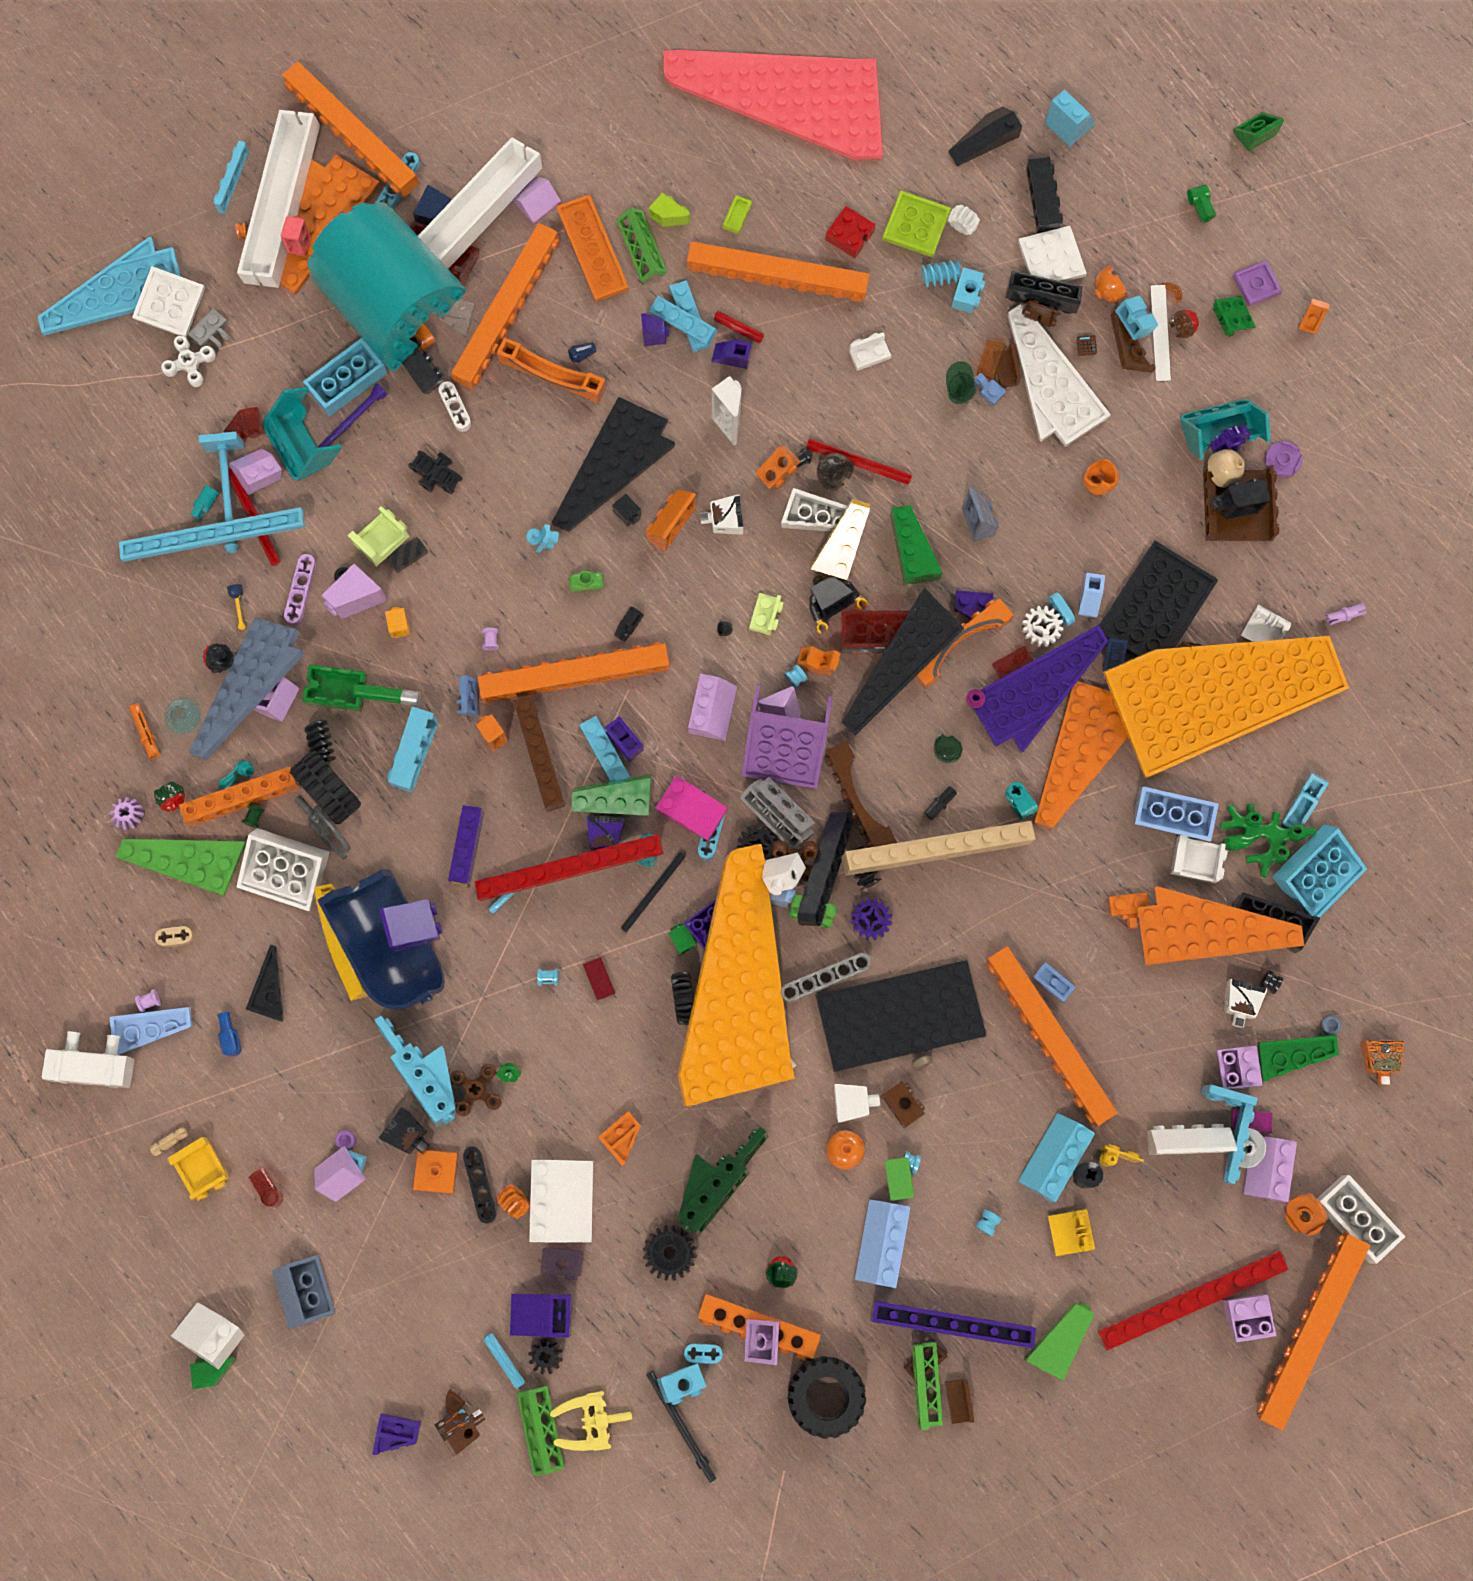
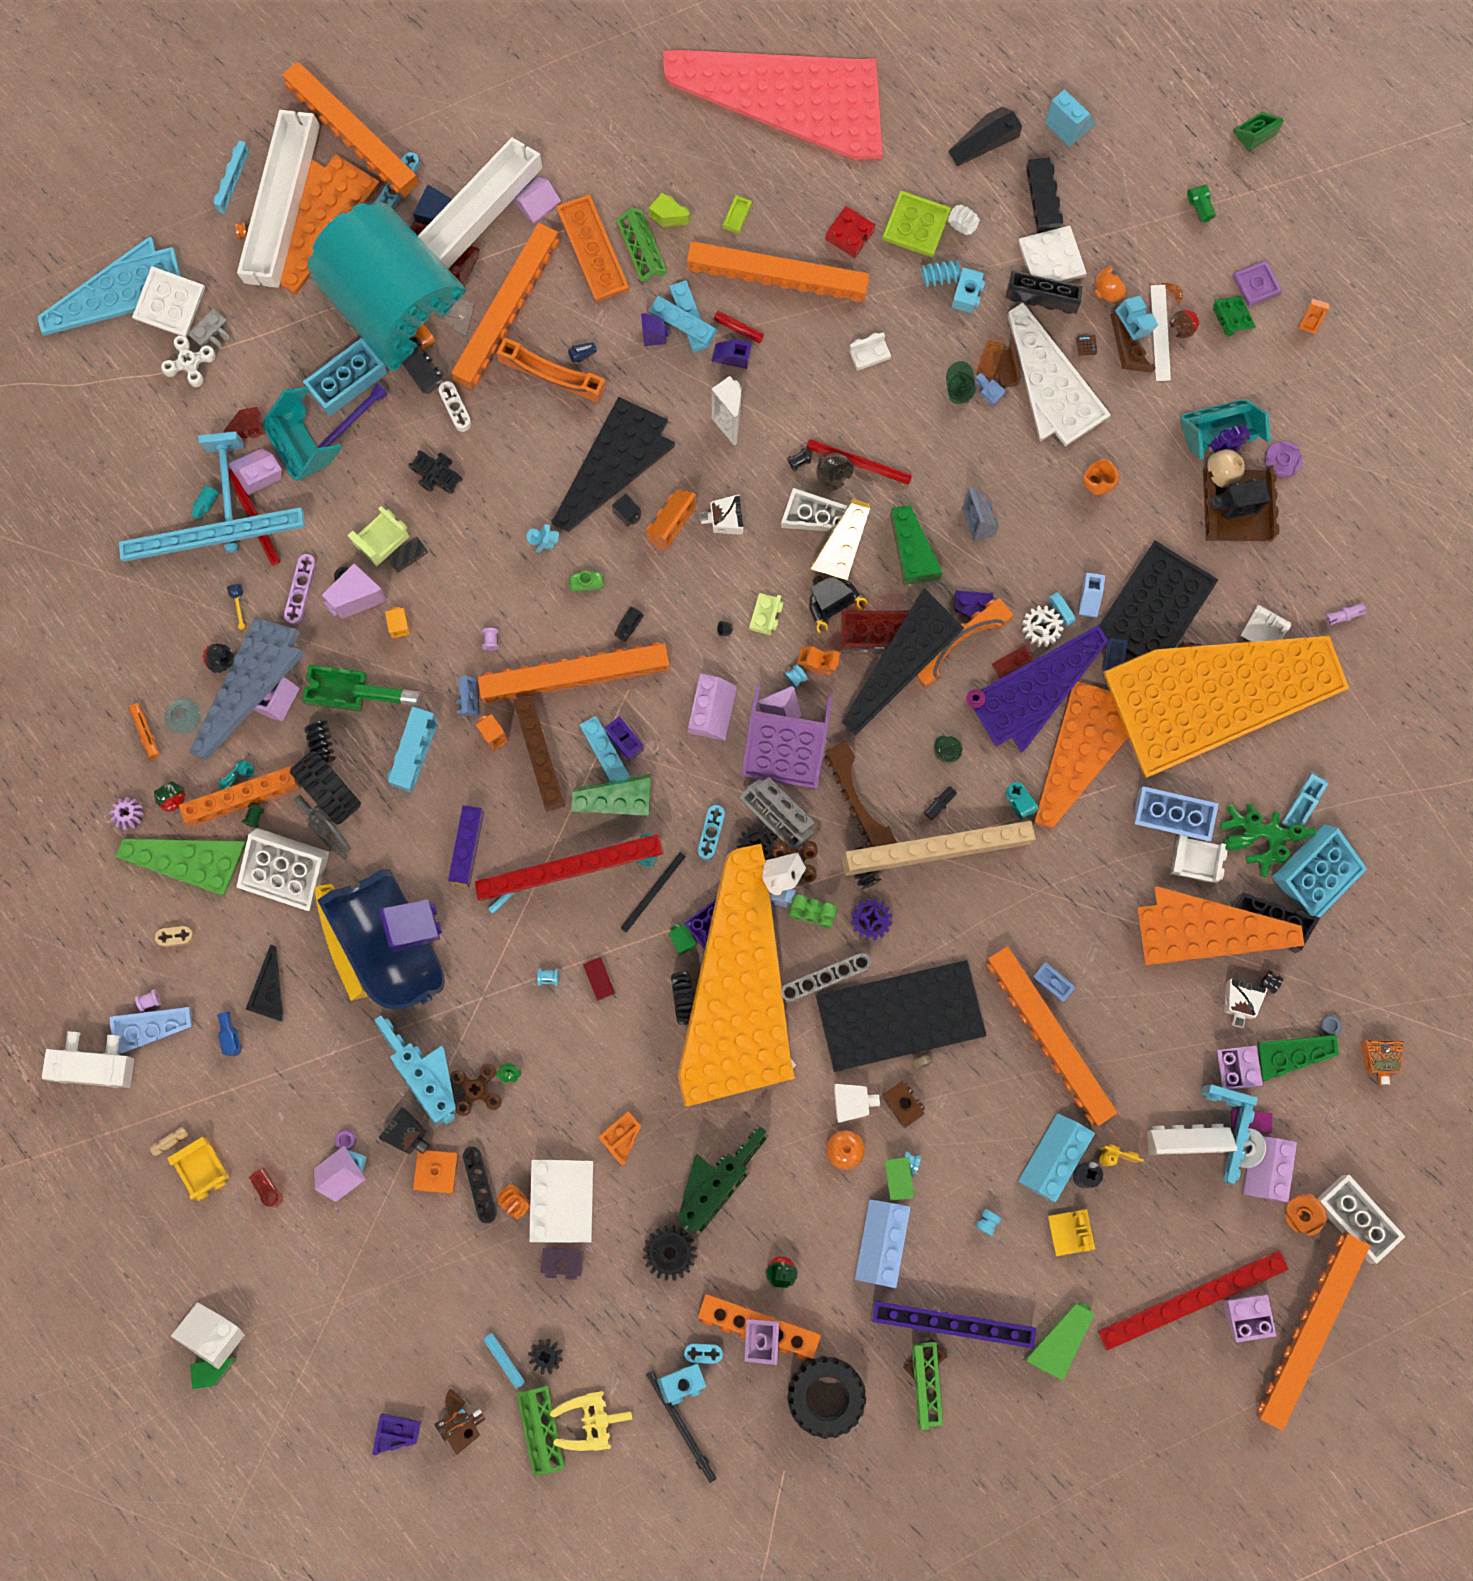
(295, 236): coral brick -> none
(303, 1291): sand blue slope -> none
(541, 1315): dark purple slope -> none
(604, 831): torso -> none
(691, 808): dark pink slope -> none
(775, 464): orange brick -> none
(825, 869): black beam -> none
(959, 1401): reddish brown panel -> none
(1047, 314): reddish brown hinge -> none
(1127, 907): orange hinge -> none

